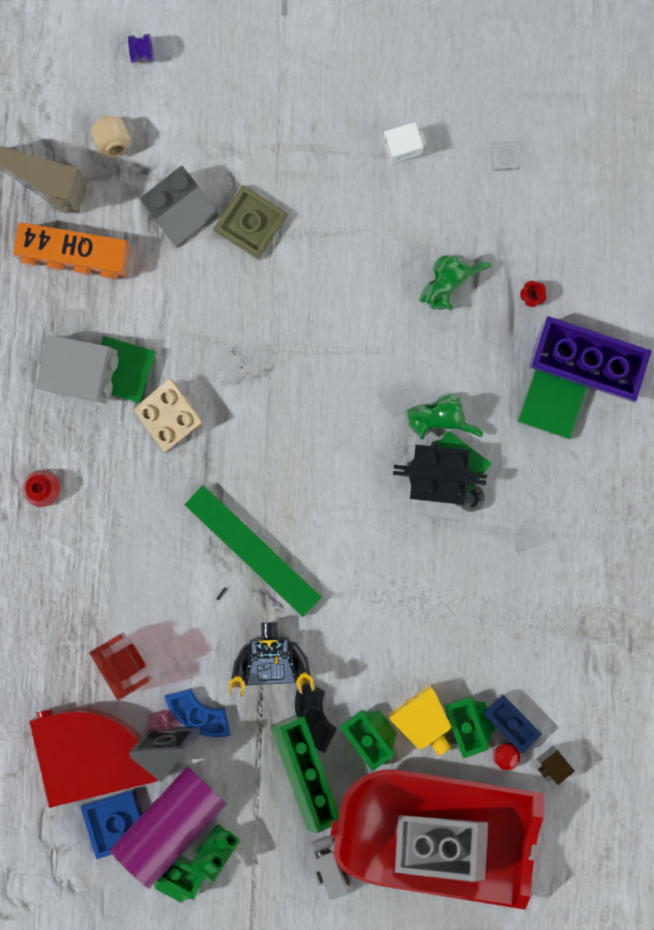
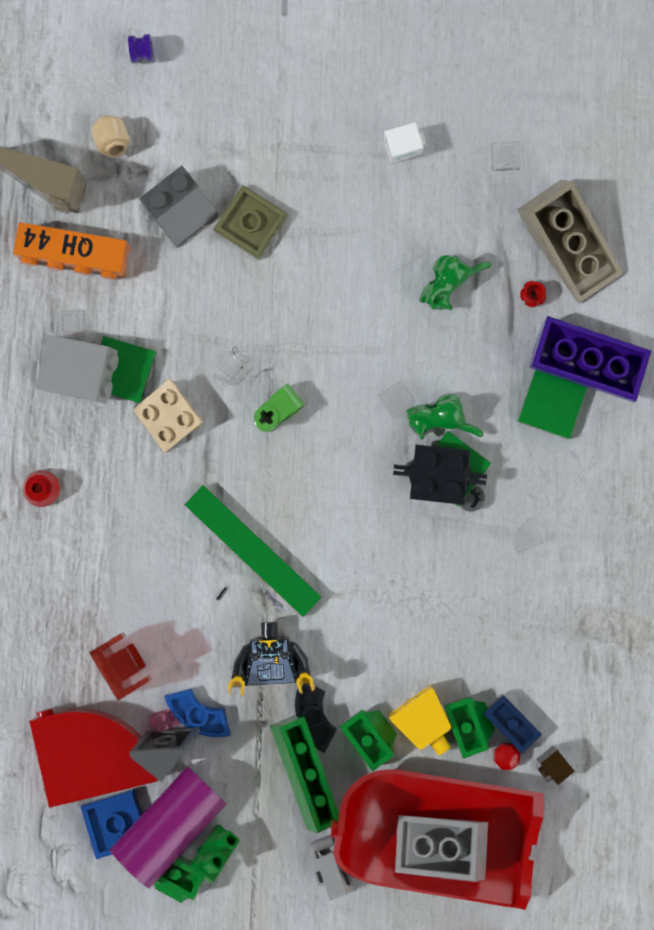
(281, 405): none -> bright green piece
(570, 239): none -> dark tan slope

